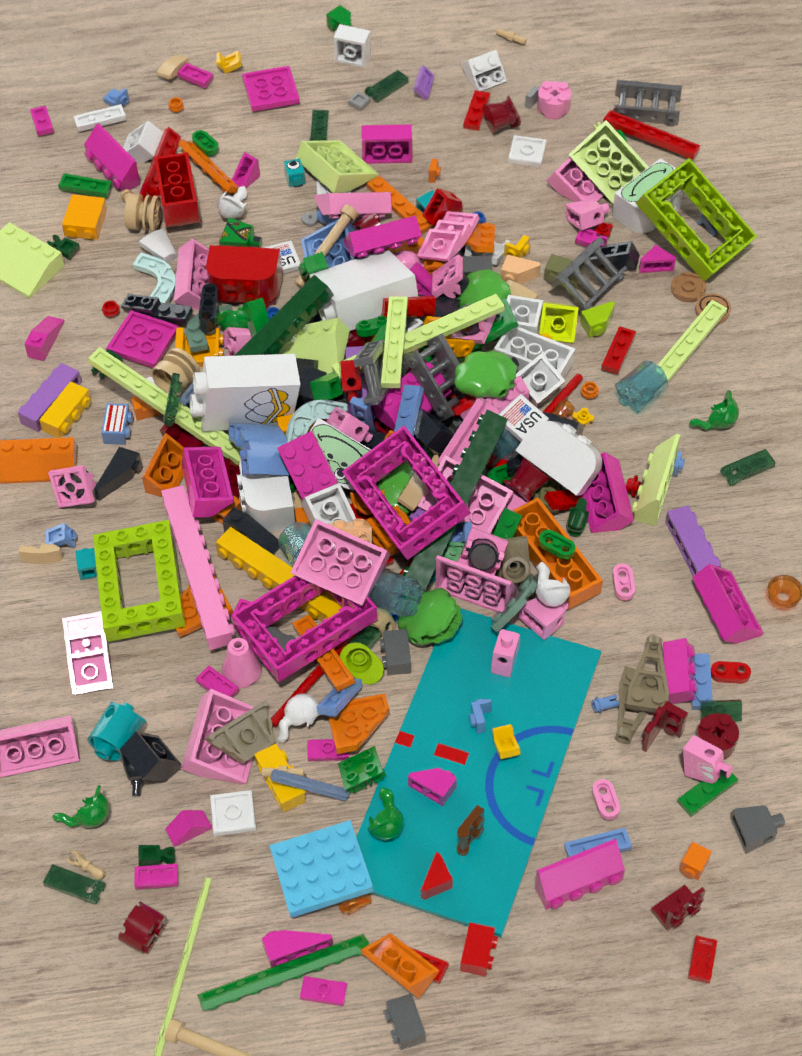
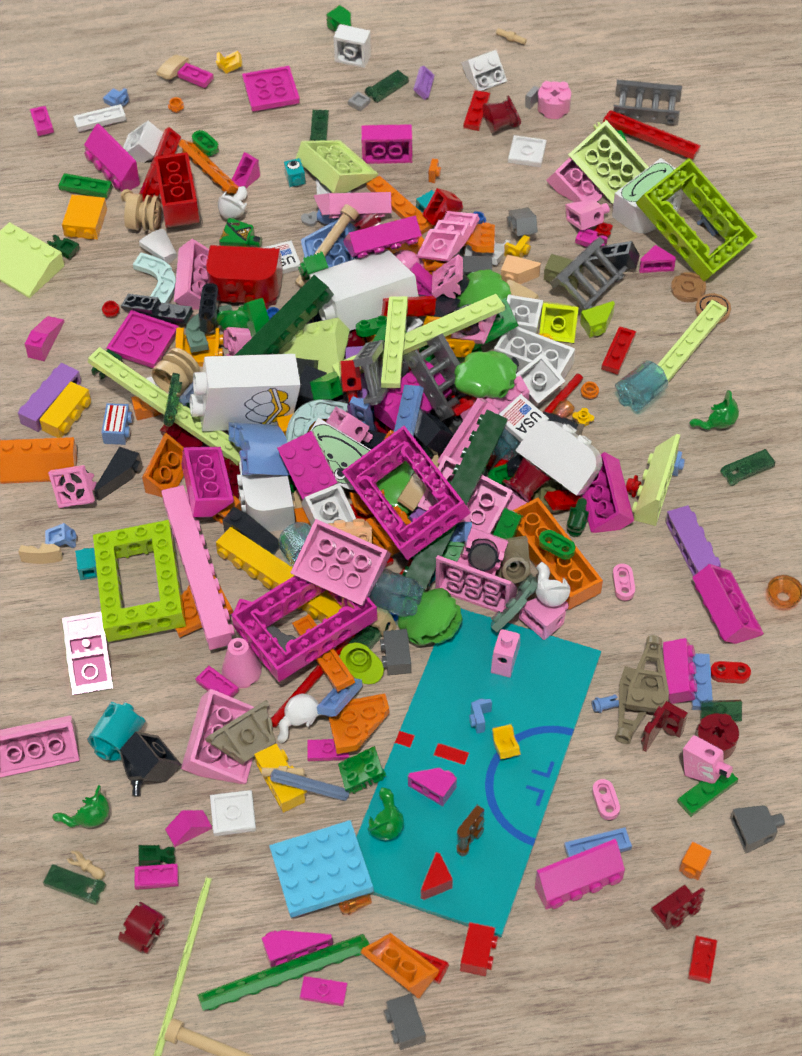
(522, 221): none -> brick

